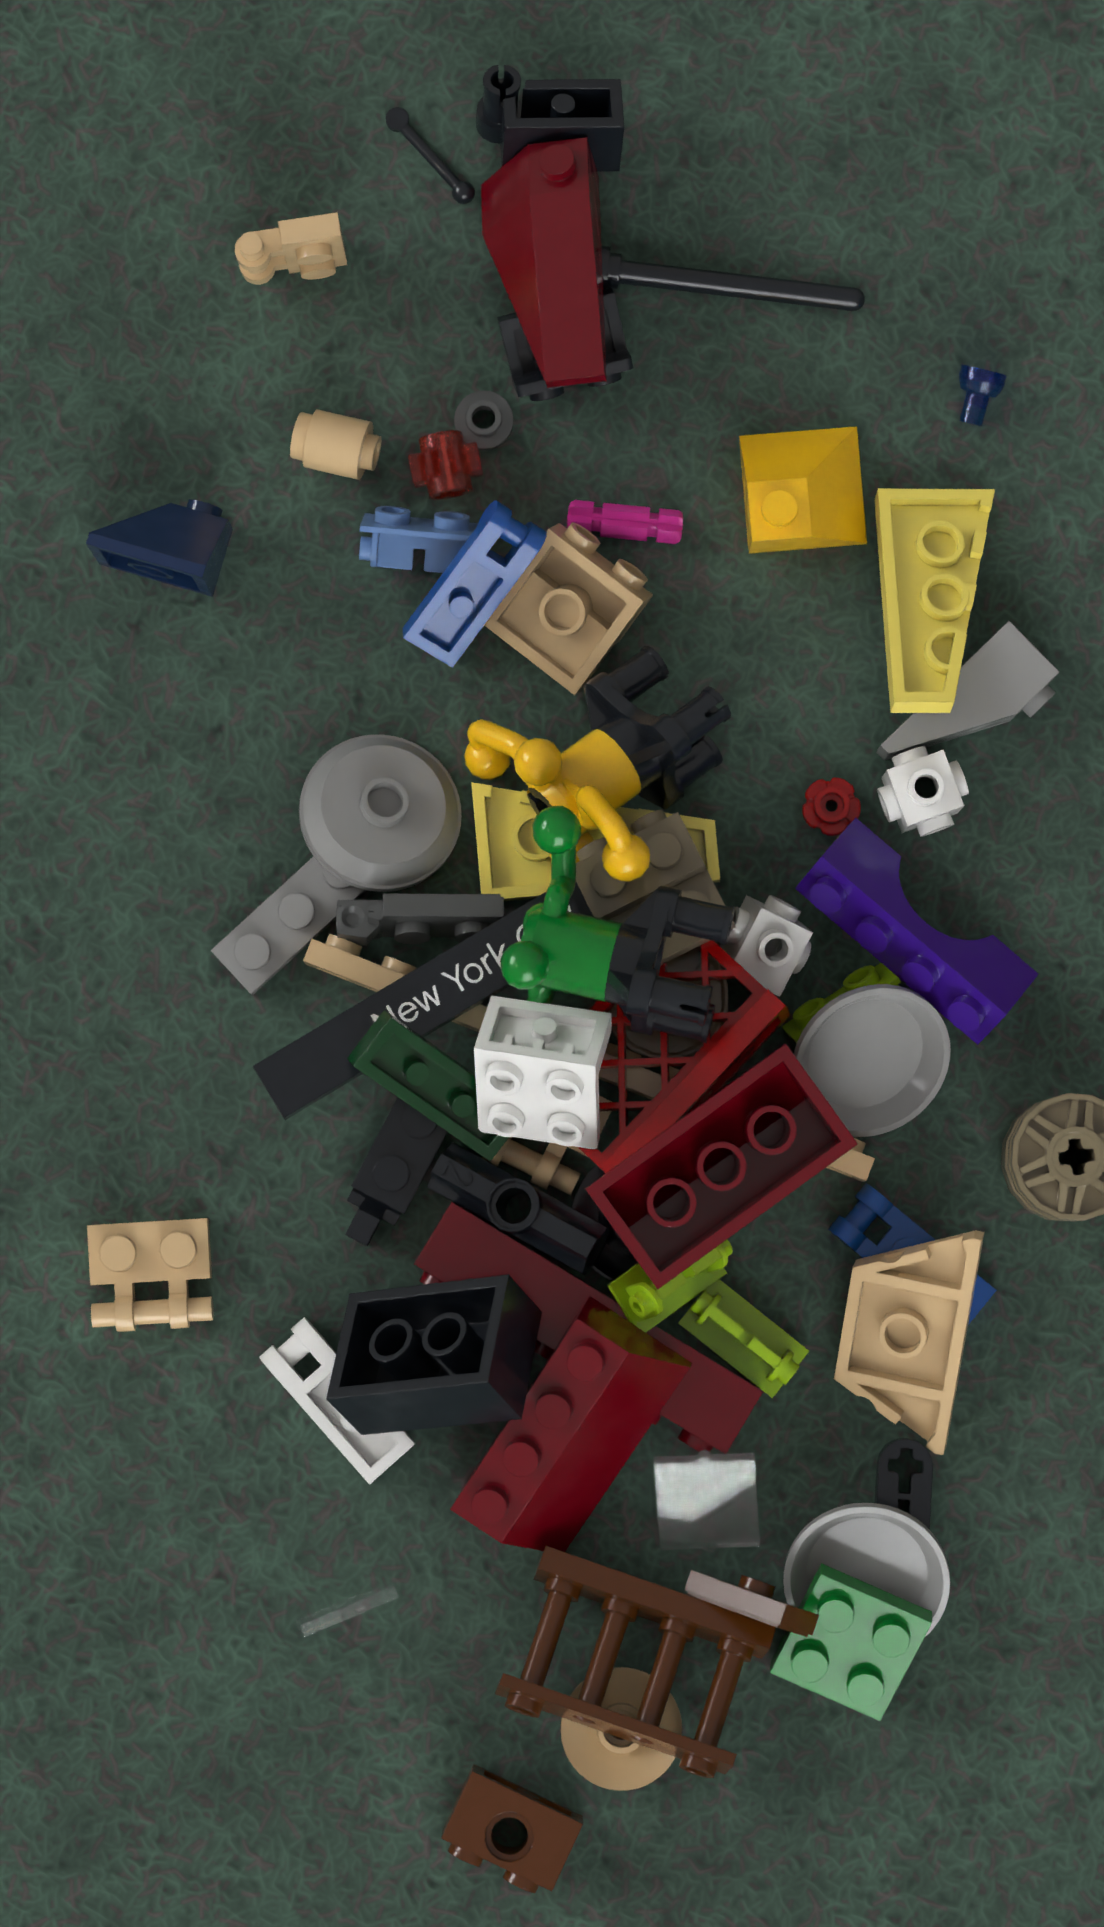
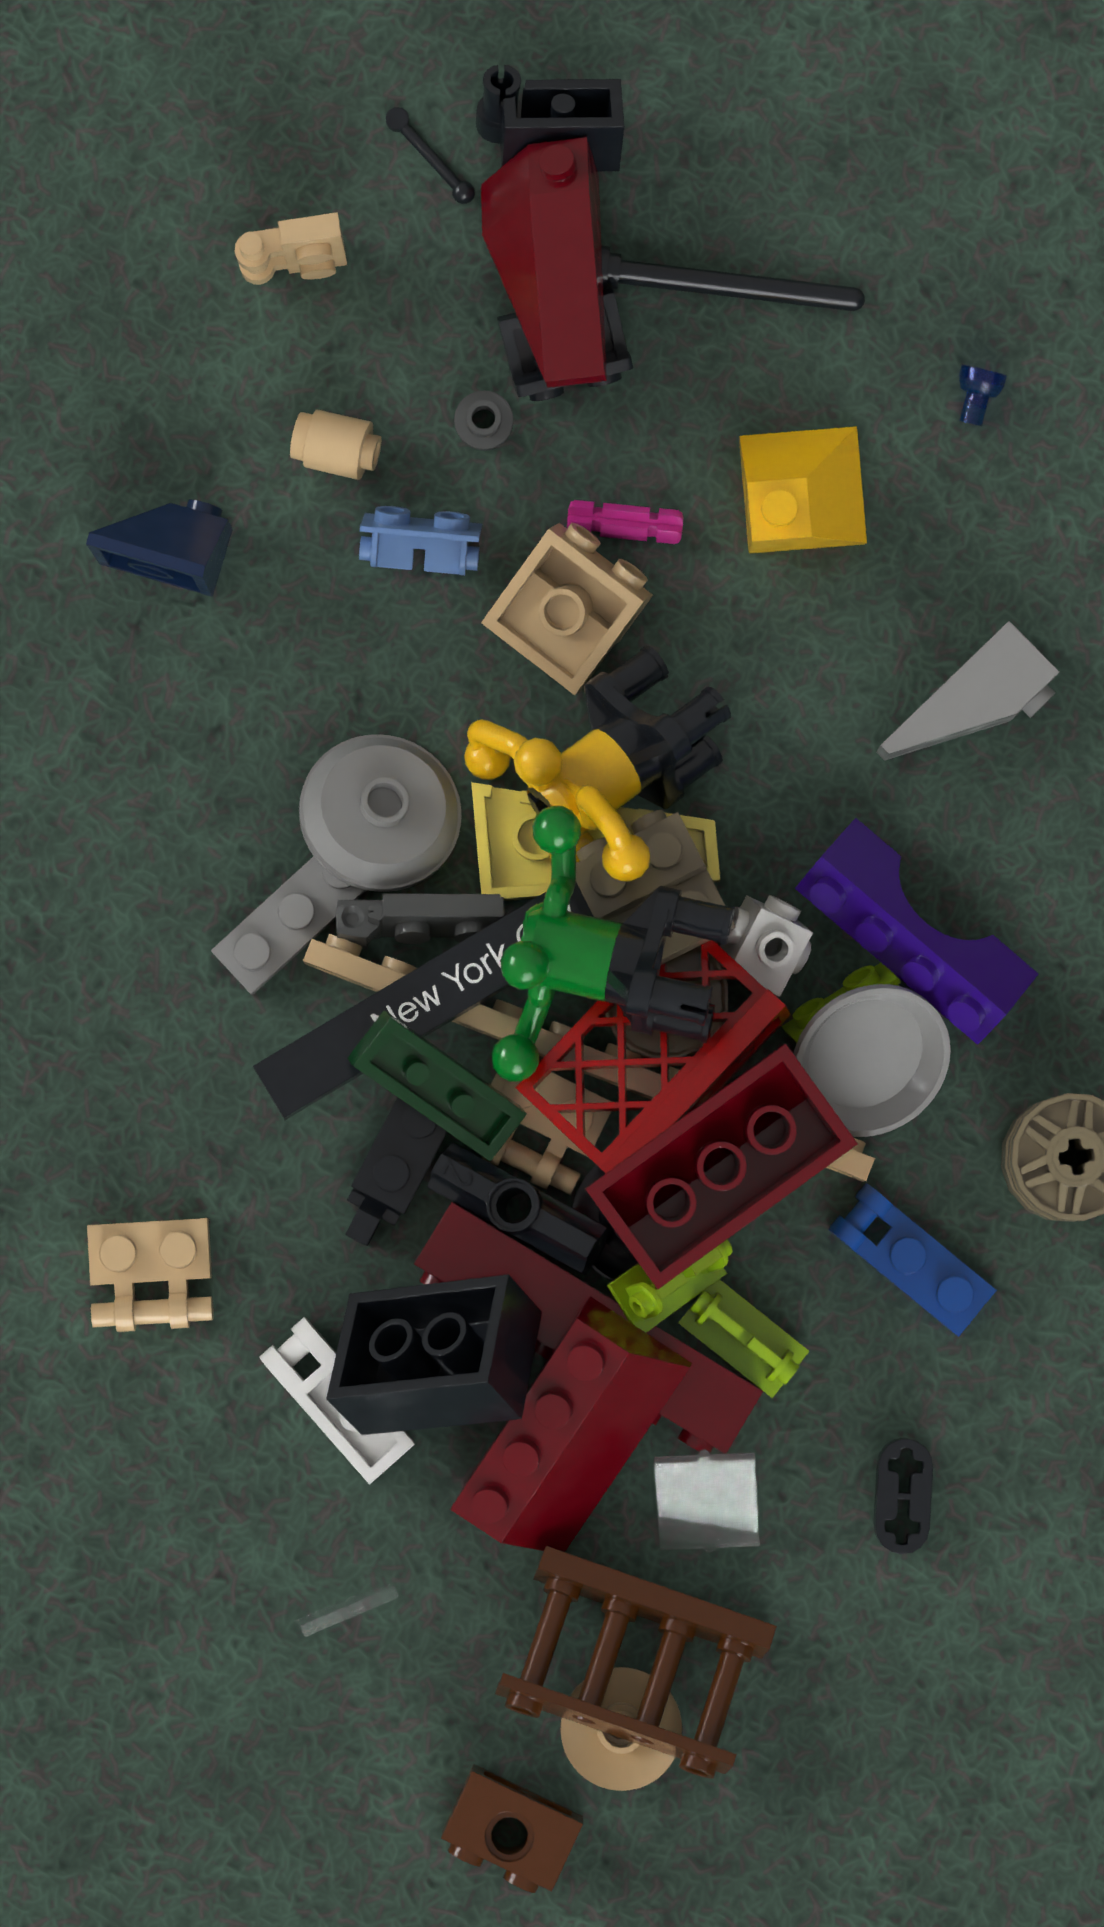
(445, 464): clear red gear -> none
(473, 585): plate -> none
(540, 1071): white bracket -> none
(752, 1600): plate -> none
(815, 809): red plate -> none
(858, 1643): plate -> none
(876, 1547): light grey piece -> none
(909, 809): white brick -> none
(910, 1331): tan wing -> none
(928, 586): light yellow wing -> none

